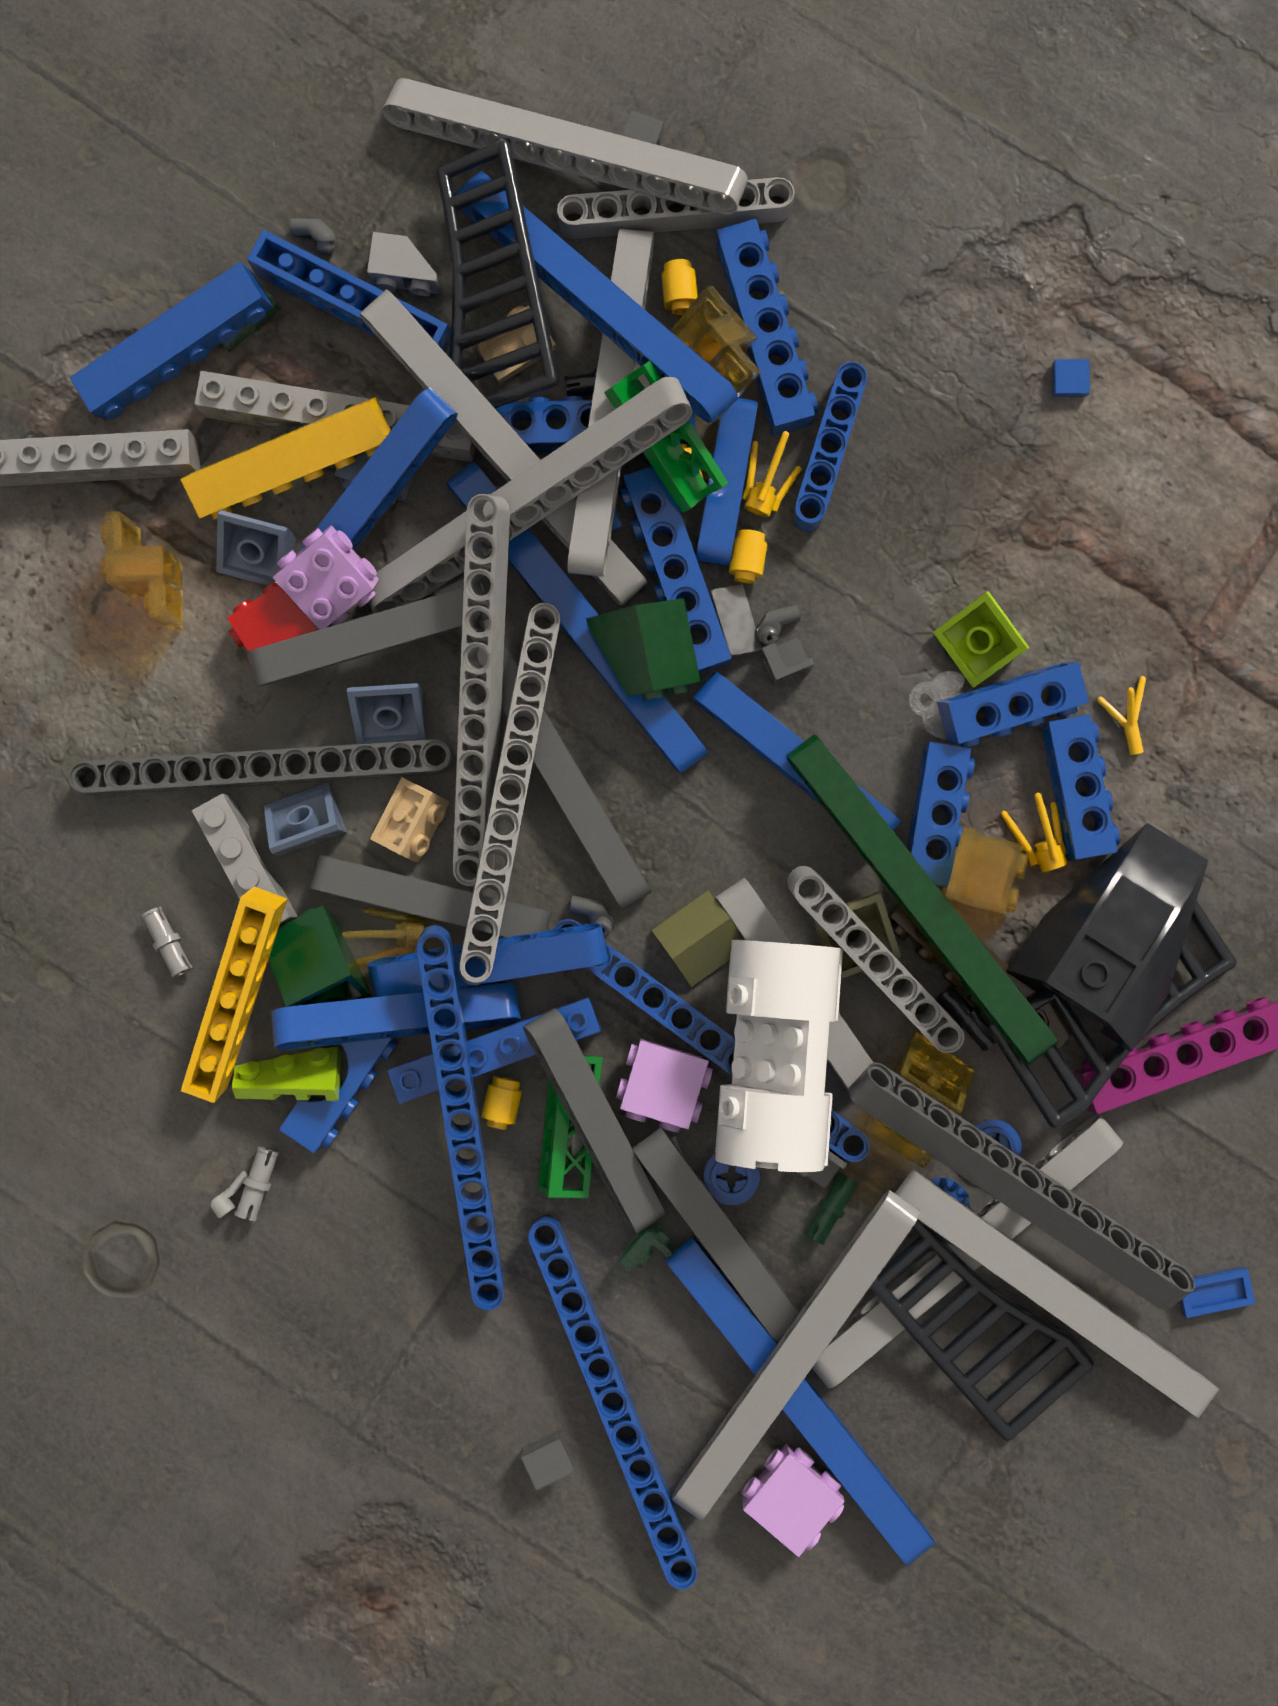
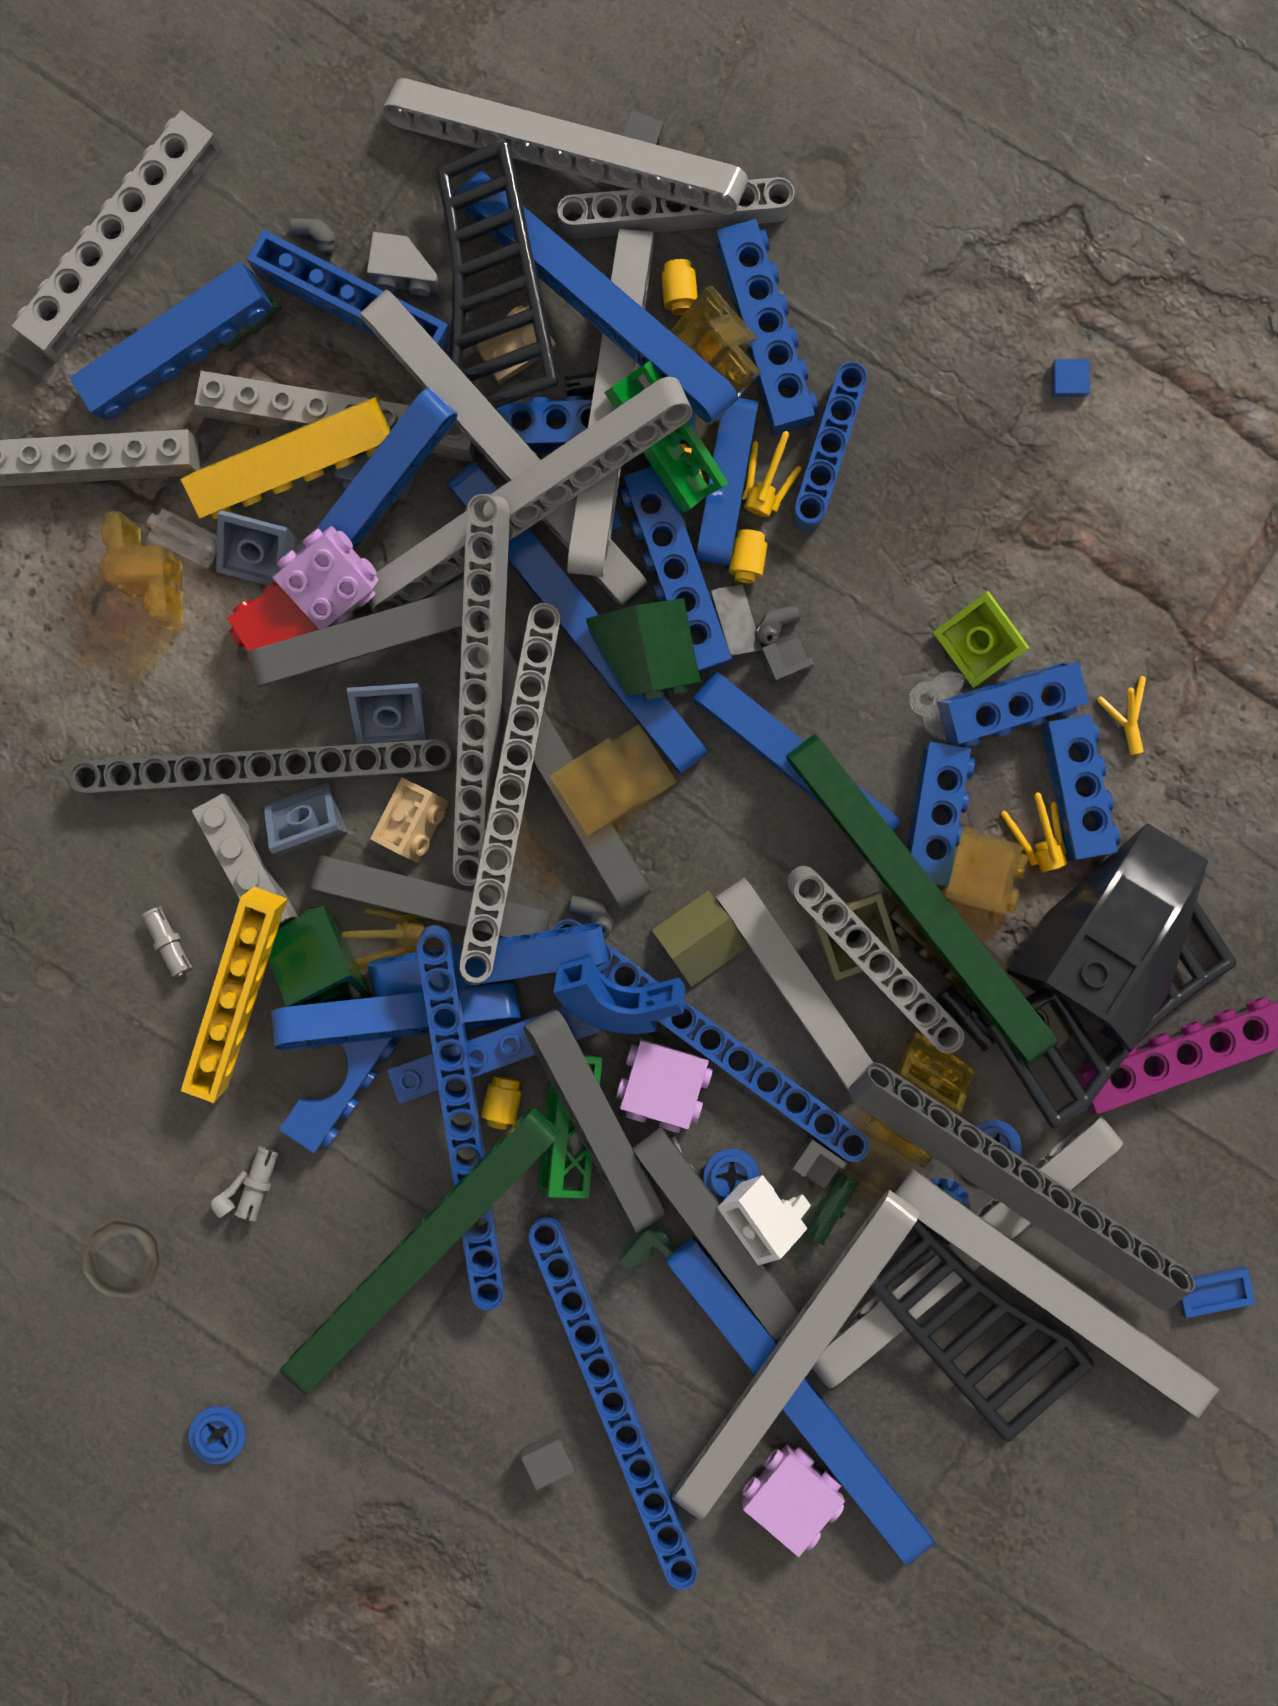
(120, 253): none -> light grey brick
(183, 538): none -> clear hinge
(217, 1451): none -> blue gear
(295, 1074): lime wing -> none
(420, 1250): none -> dark green beam
(613, 779): none -> clear yellow bracket
(613, 1006): none -> blue arch
(764, 1221): none -> white hinge
(777, 1098): white cylinder -> none

